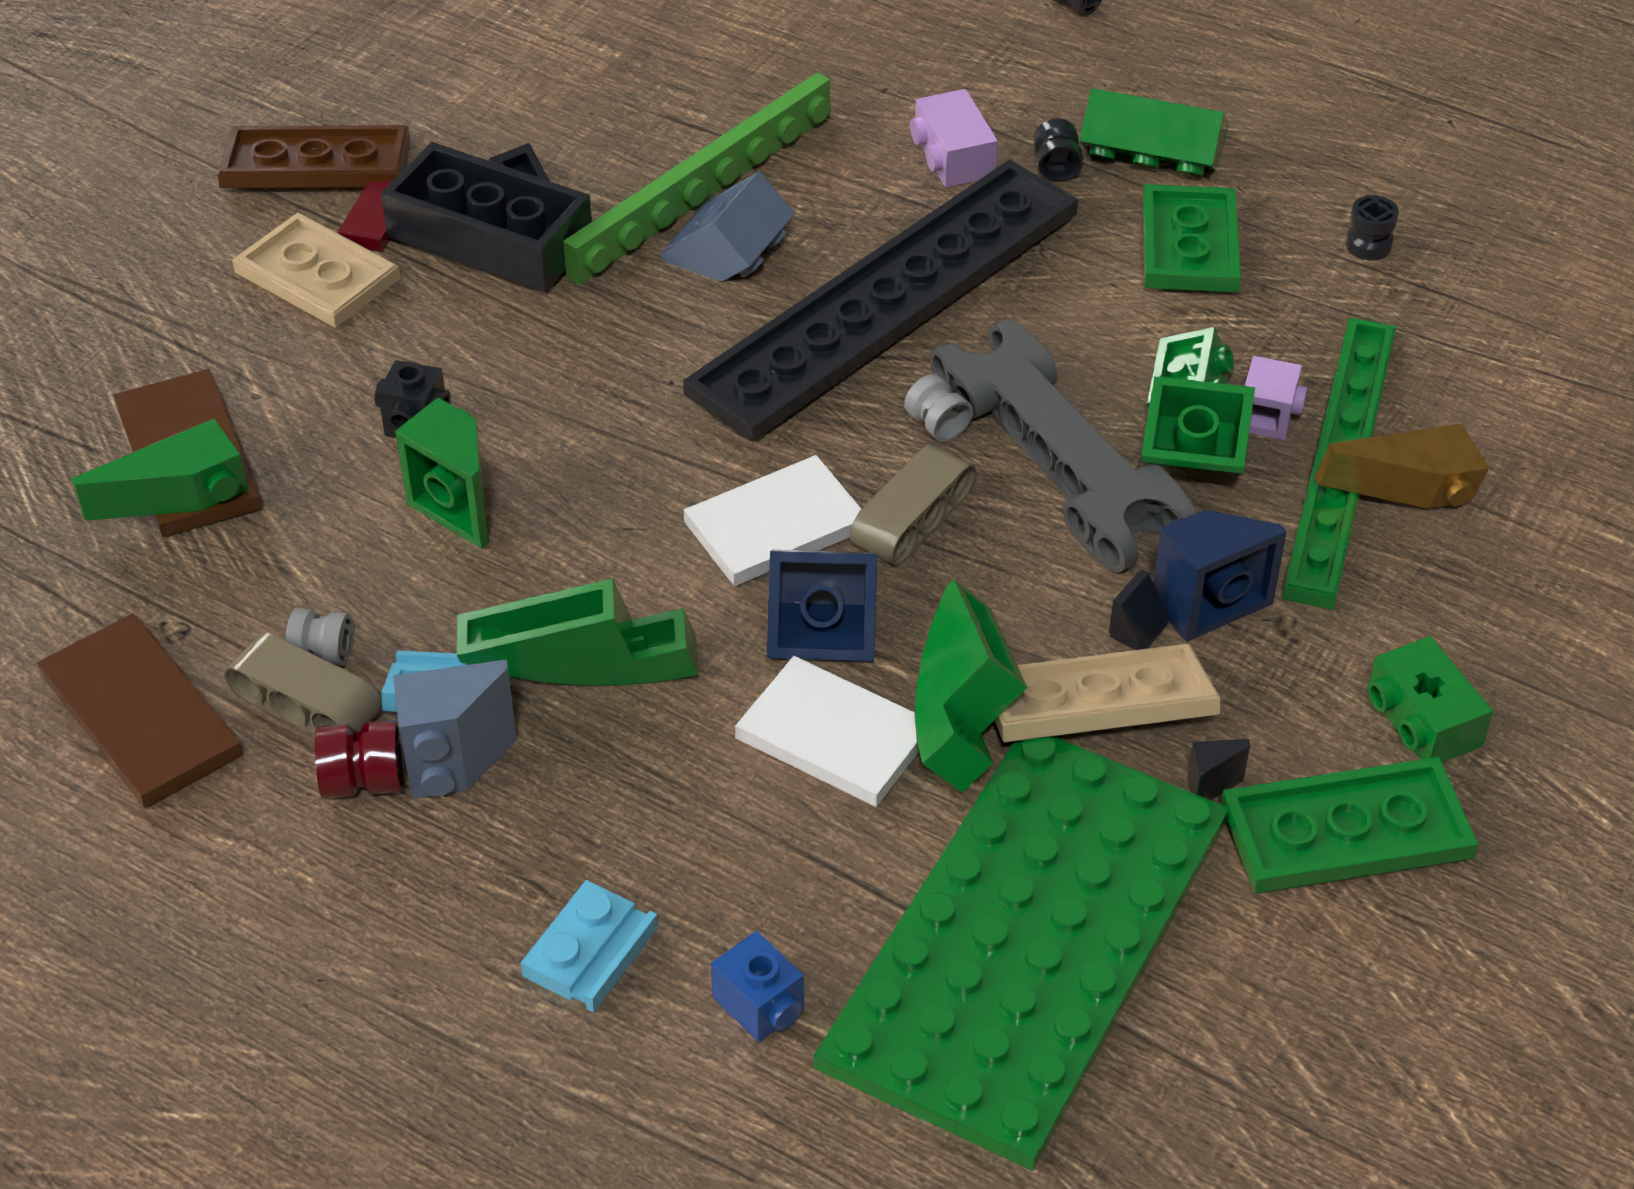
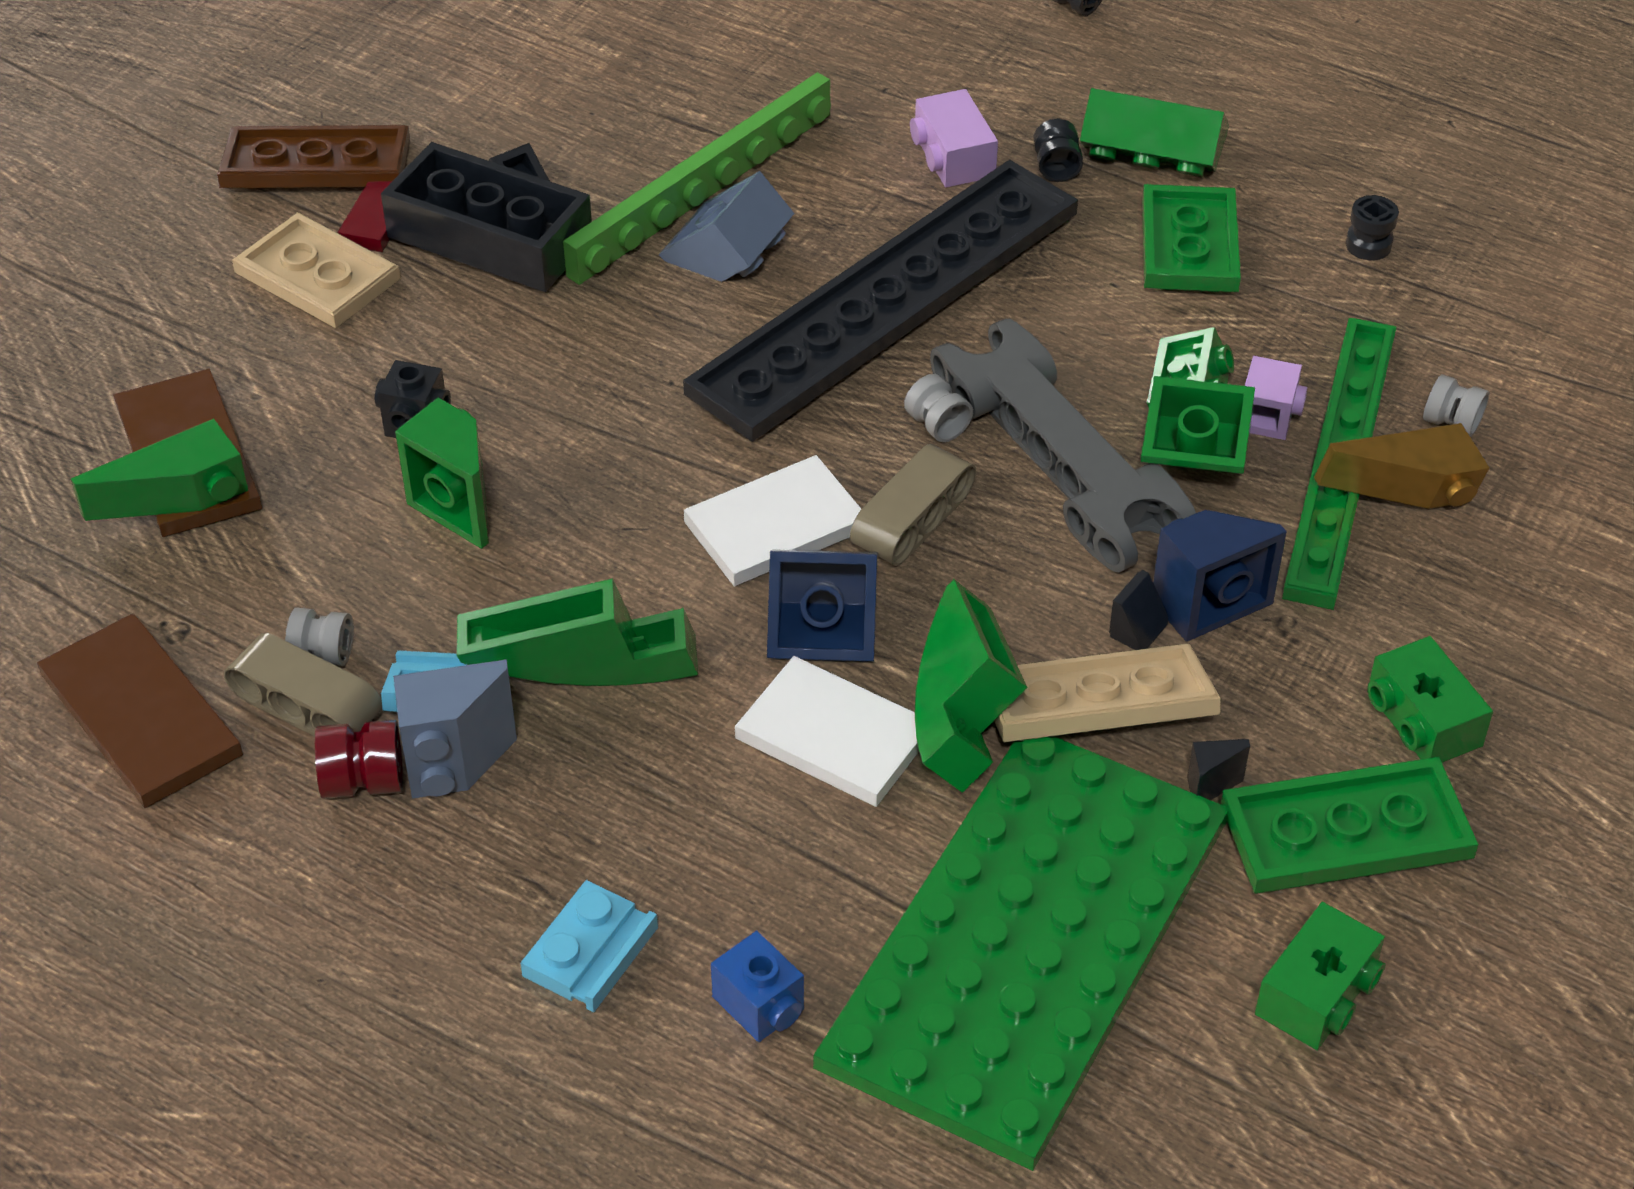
(1320, 976): none -> green brick
(1456, 404): none -> light grey wheel

